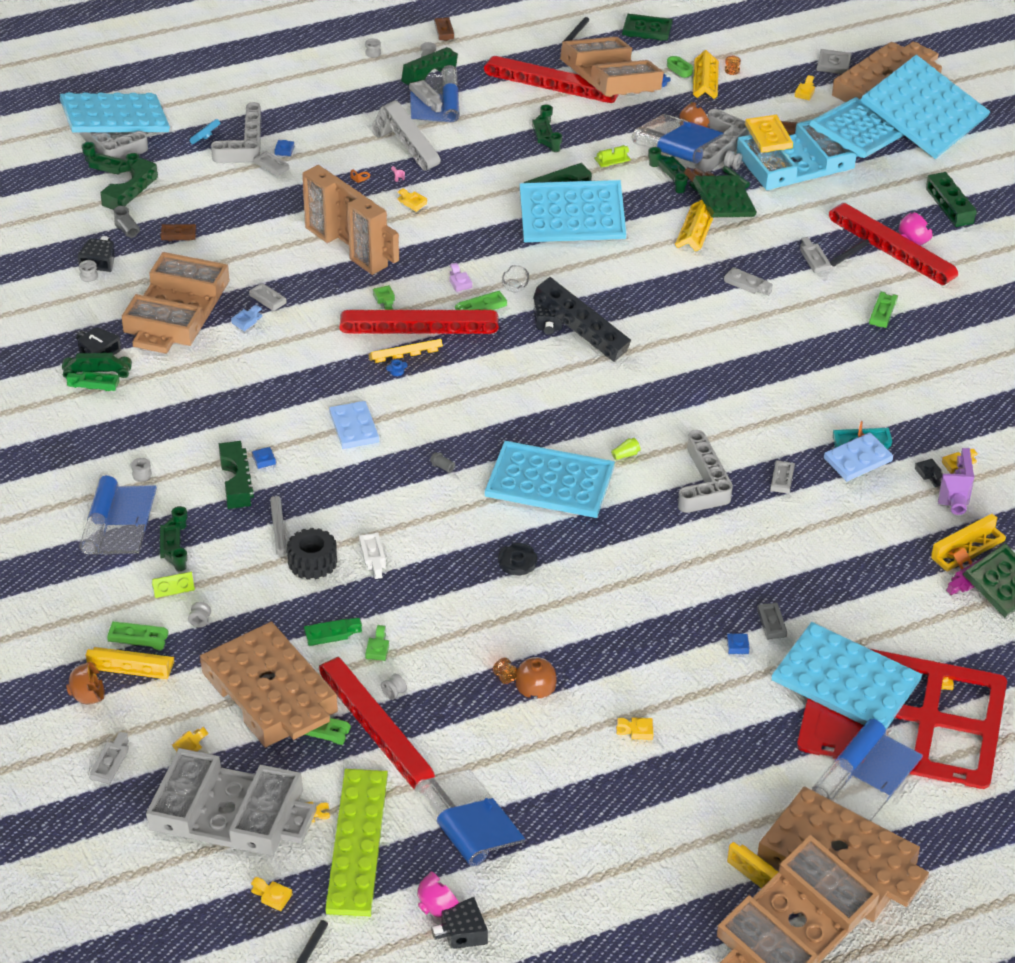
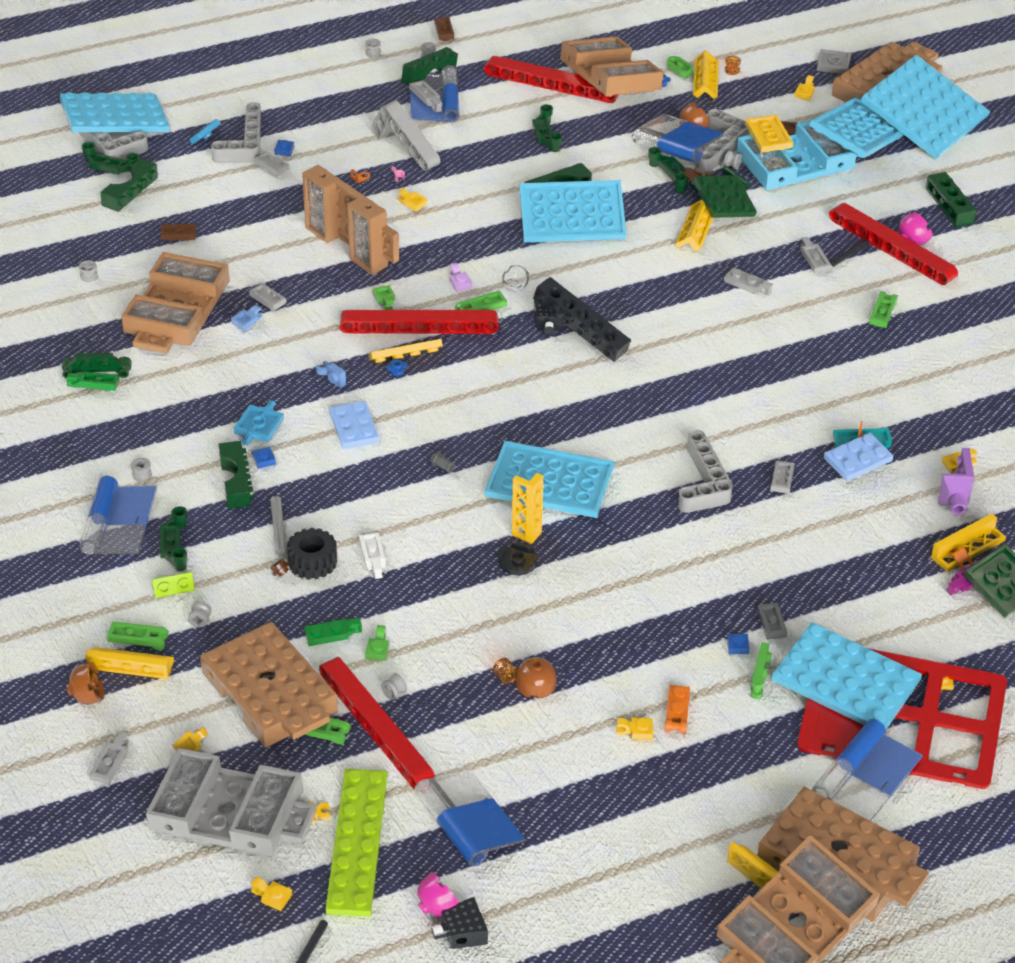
(98, 341): black torso -> none
(99, 251): black torso -> none
(125, 222): dark grey piece -> none
(259, 423): none -> dark azure plate
(280, 568): none -> reddish brown plate
(335, 374): none -> medium blue plate
(532, 511): none -> yellow fence
(577, 29): black bar -> none
(606, 157): lime hinge -> none
(626, 449): lime cone -> none
(647, 27): dark green plate -> none
(677, 708): none -> orange plate
(760, 671): none -> bright green plate
(929, 470): black plate -> none

